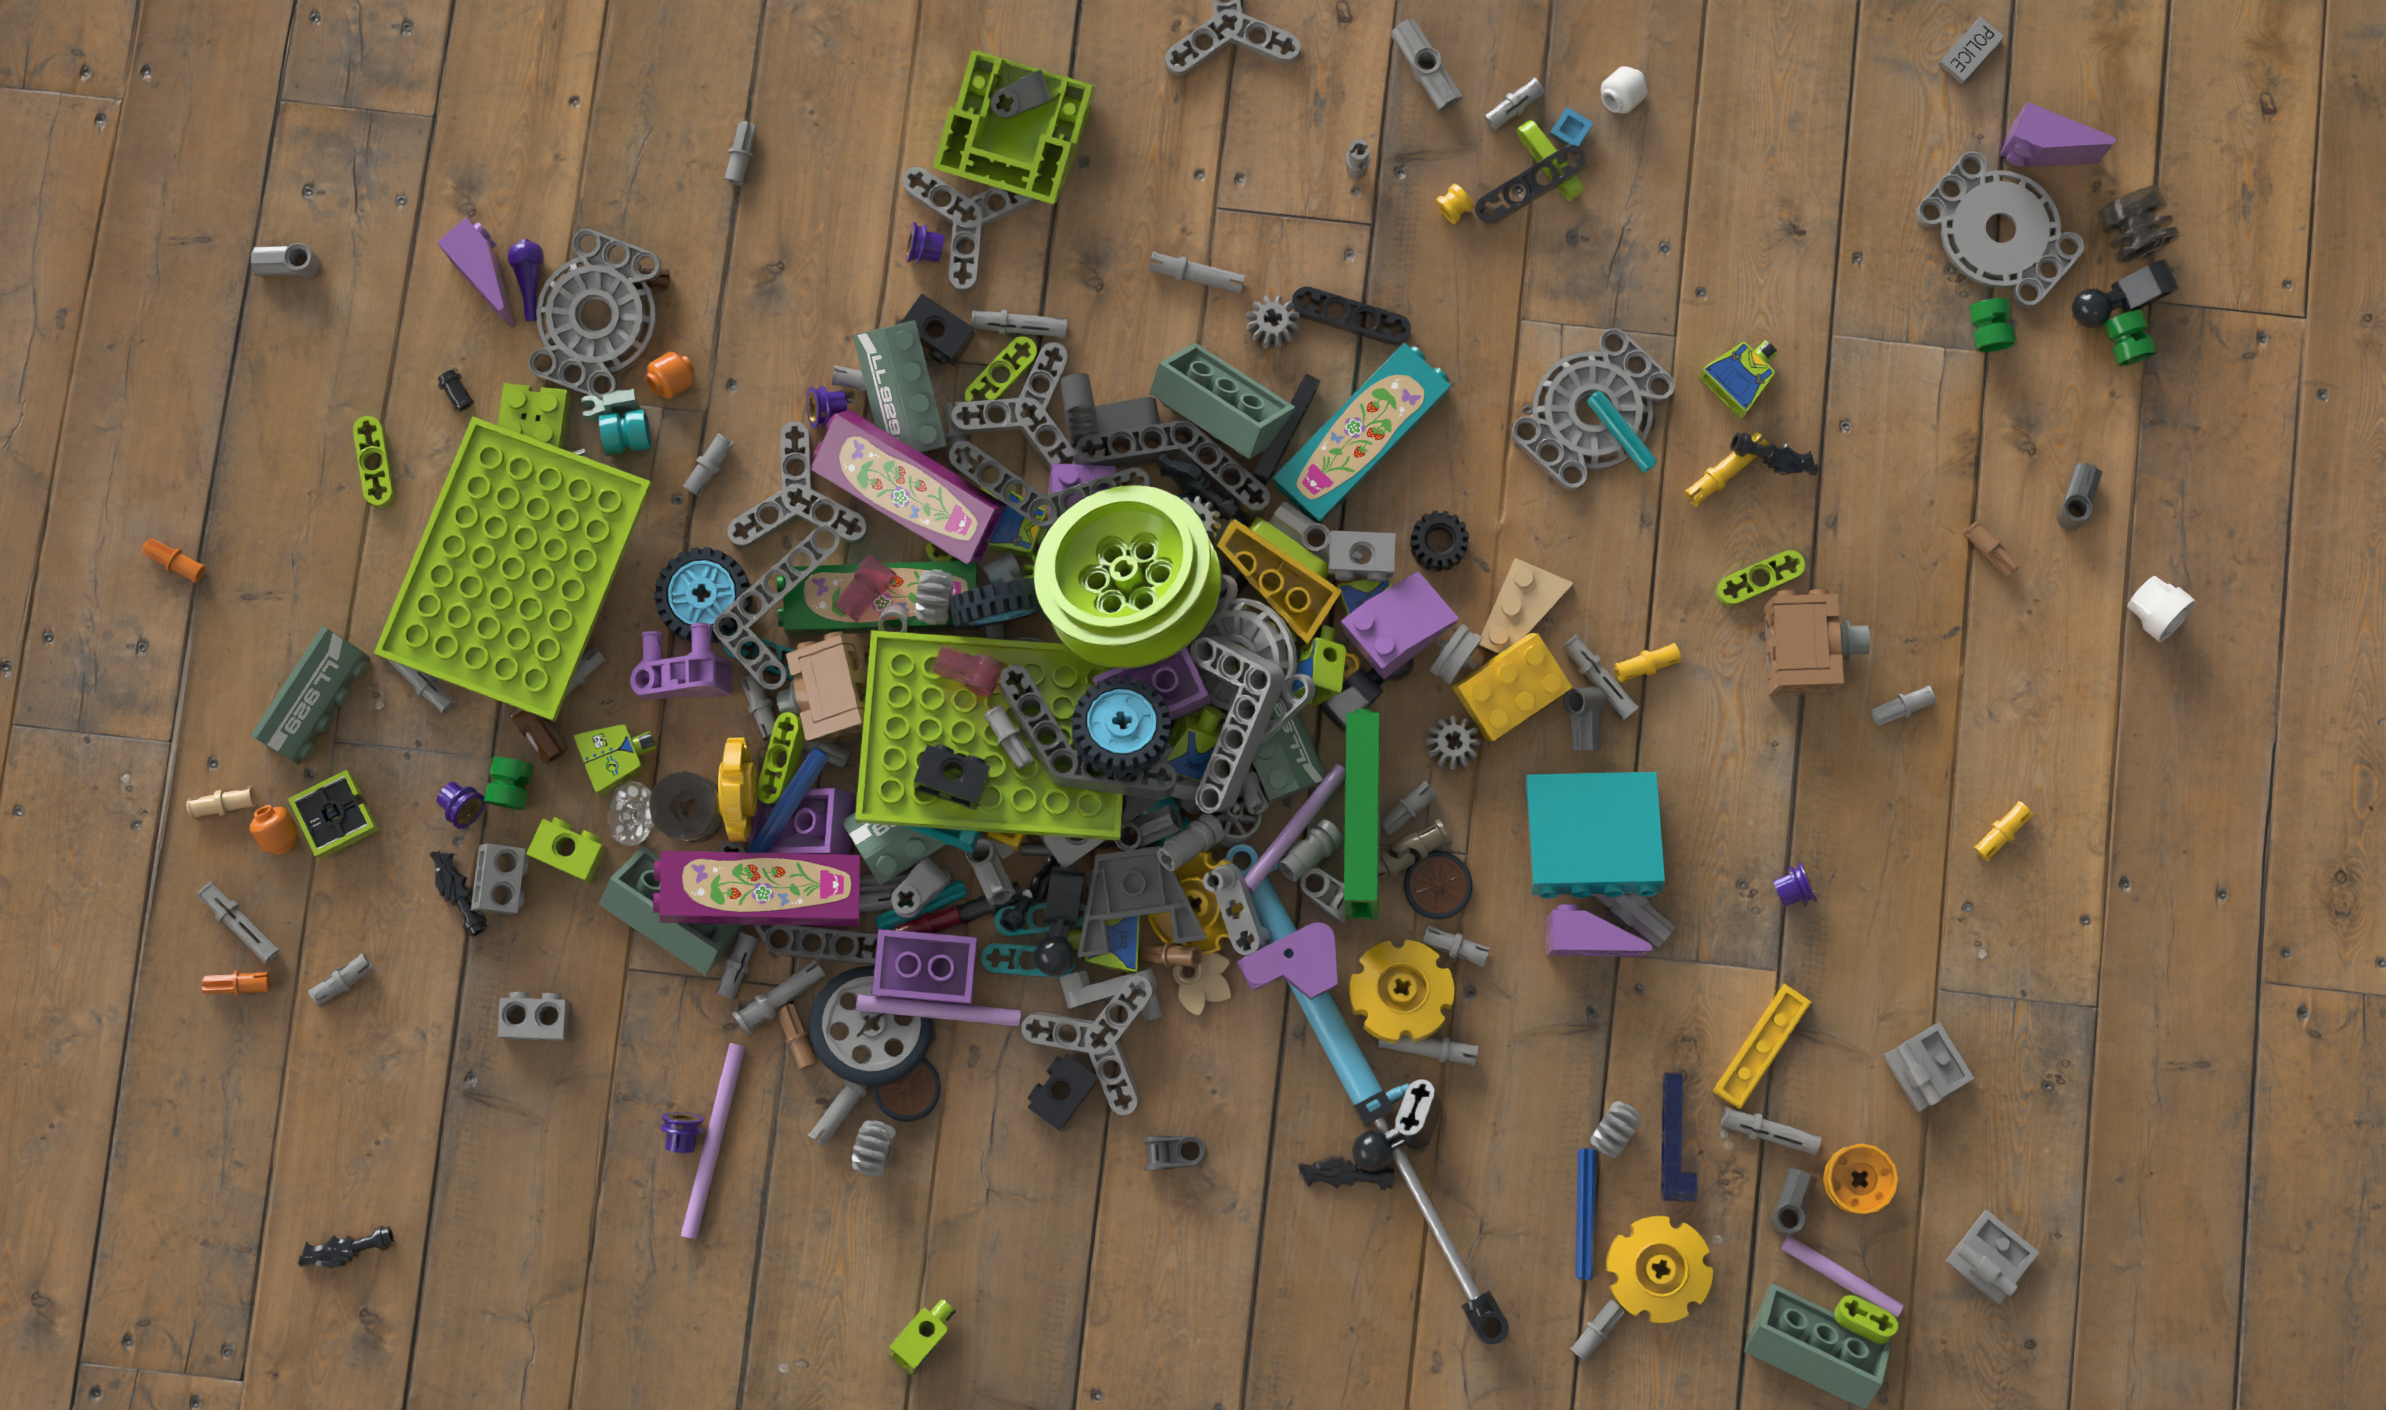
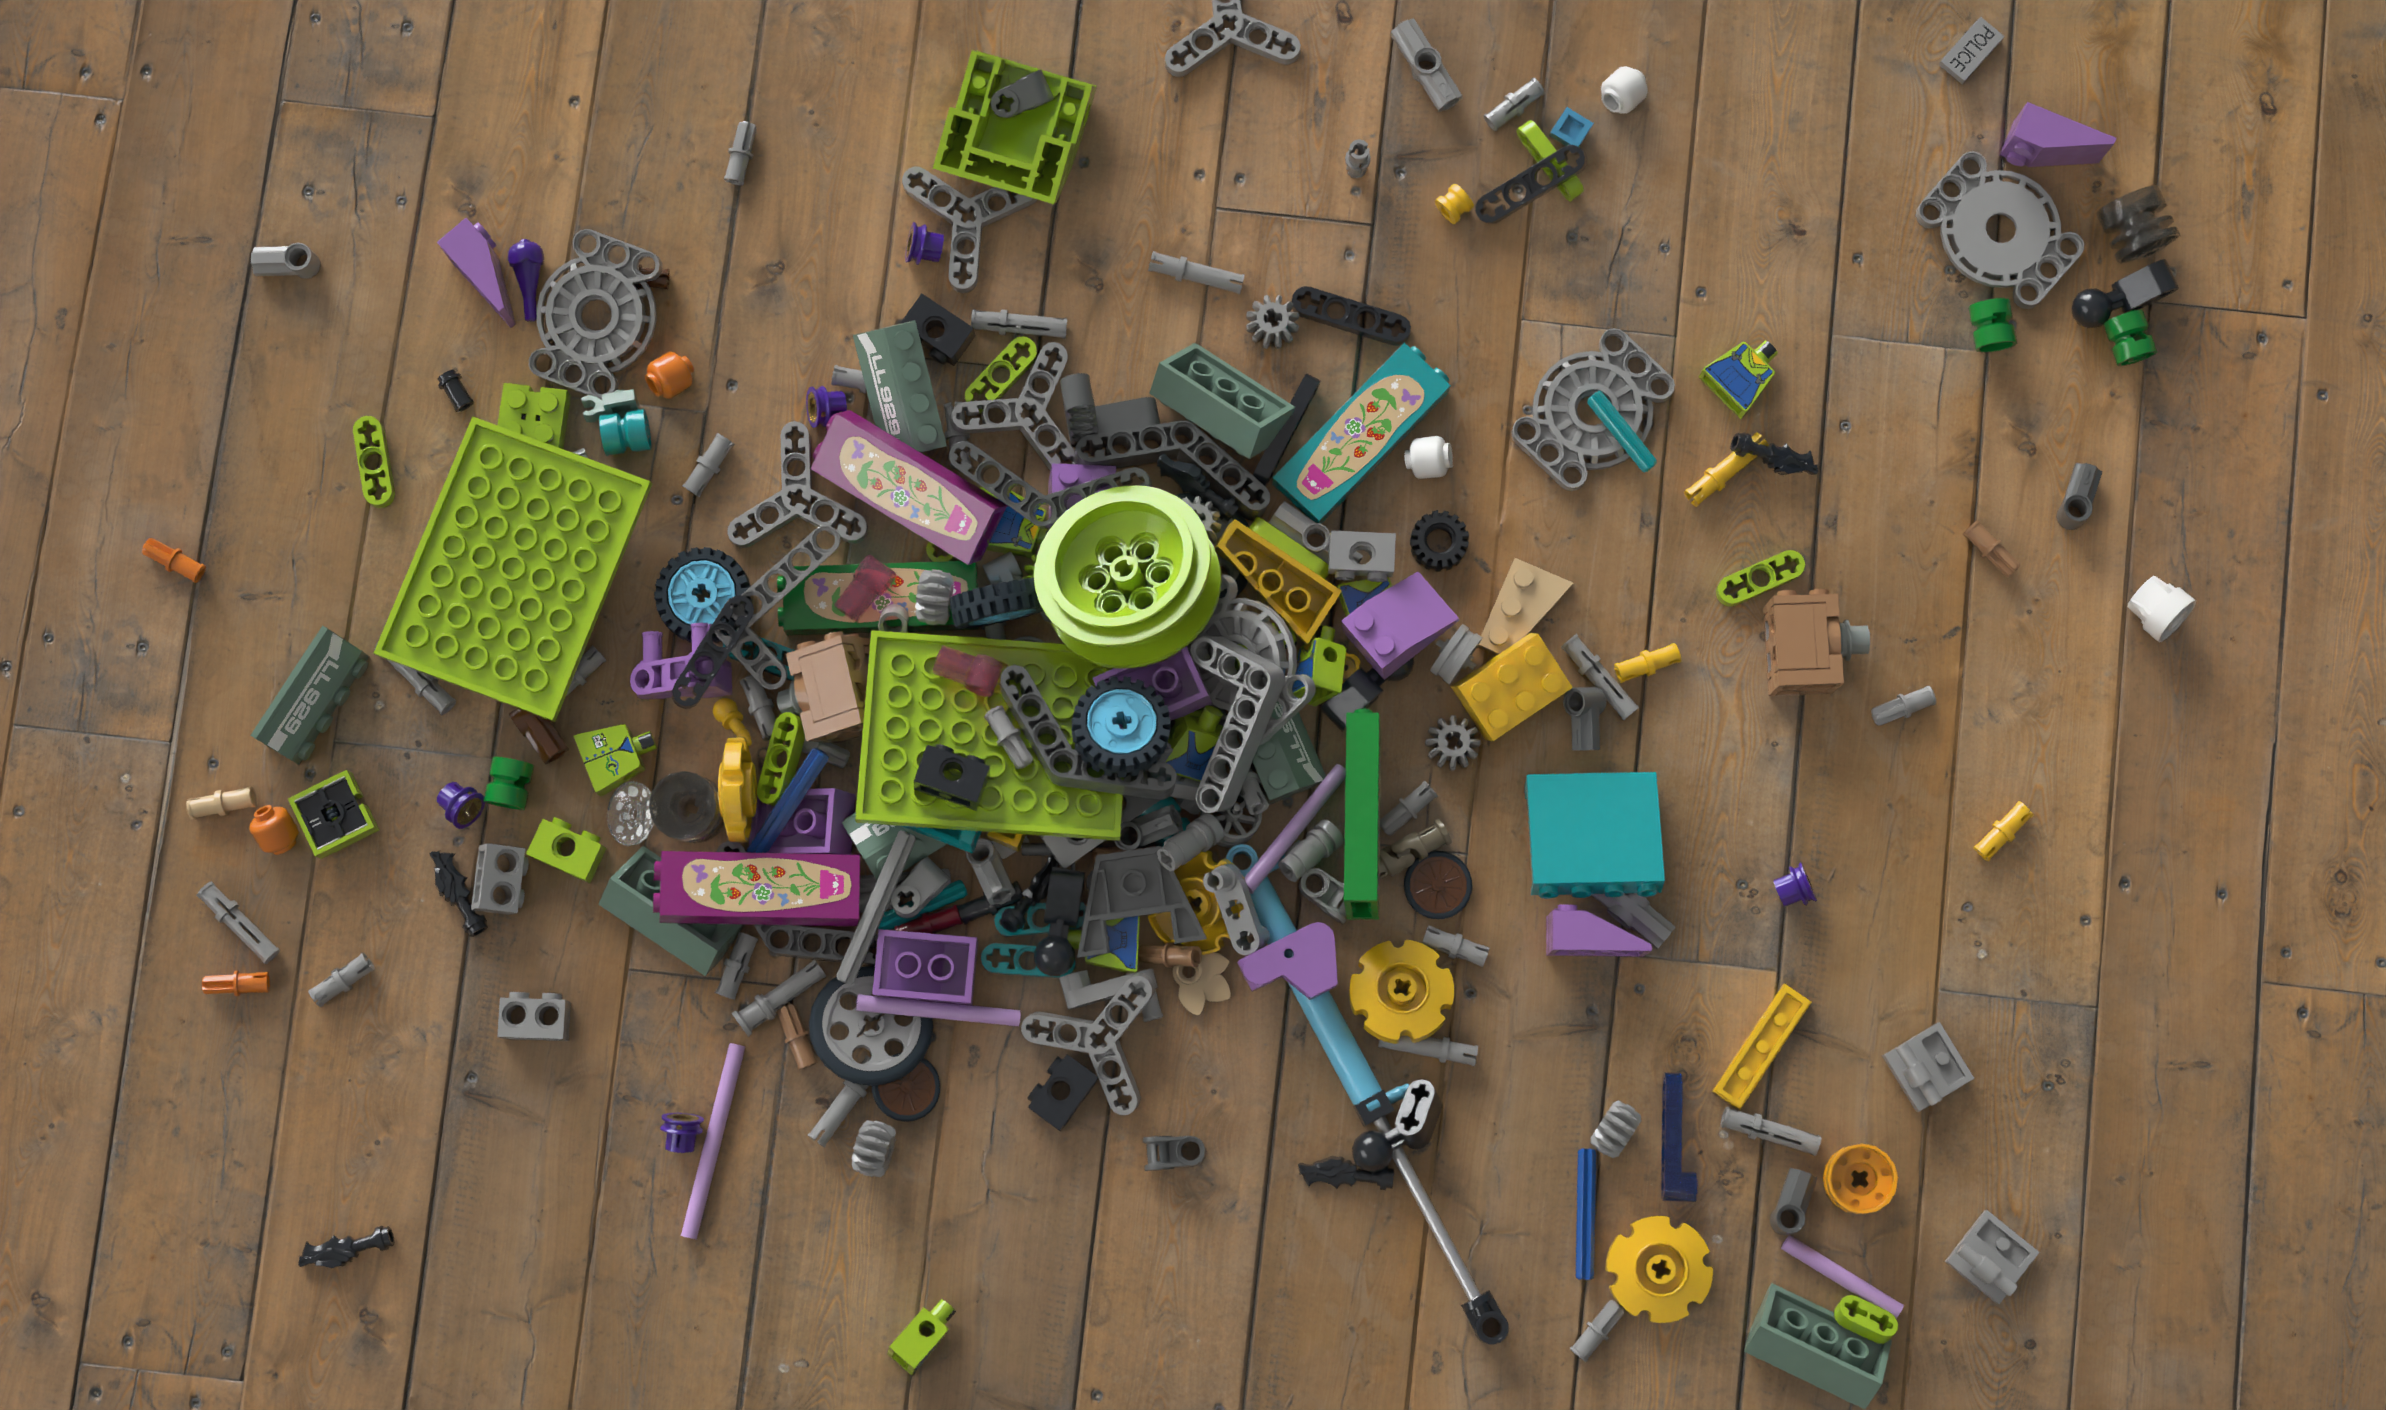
(714, 653): none -> black beam
(726, 712): none -> yellow bar
(876, 907): none -> light grey axle
(1429, 457): none -> white head

